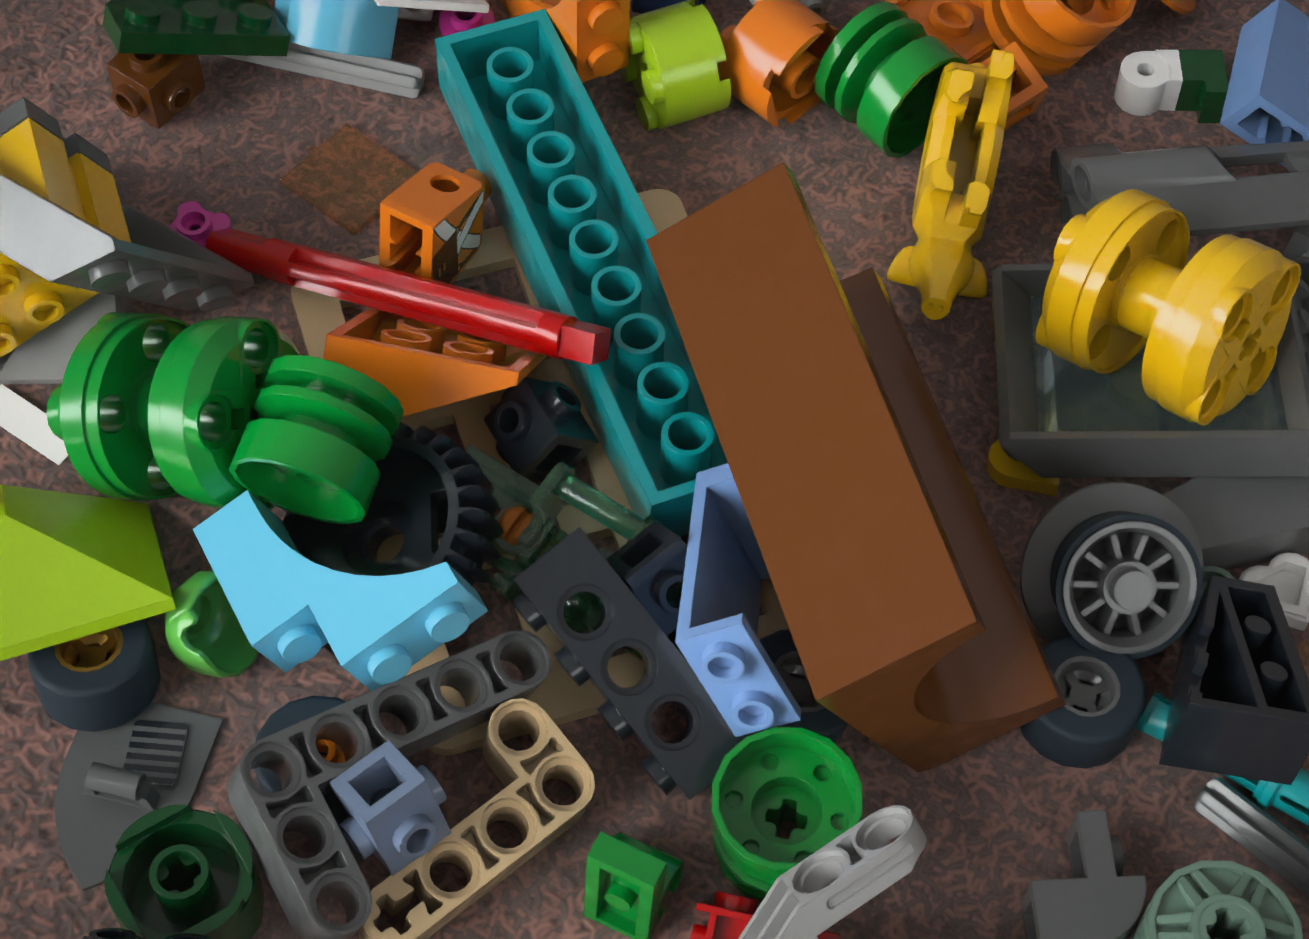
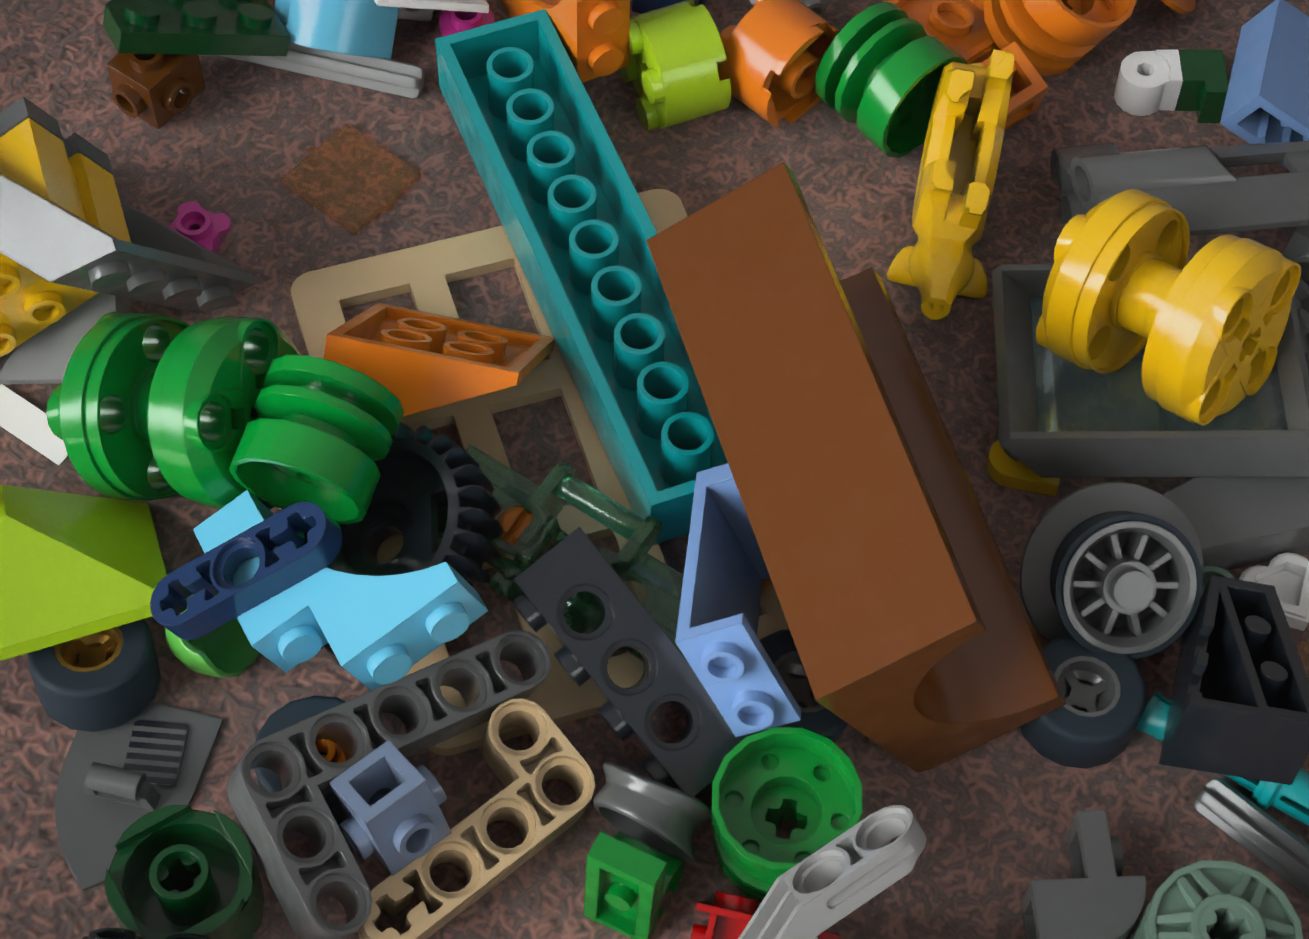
(216, 568): none -> dark blue beam
(415, 296): red piece -> none
(434, 222): orange torso -> none
(540, 427): black brick -> none
(649, 568): black brick -> none
(651, 811): none -> dark grey piece

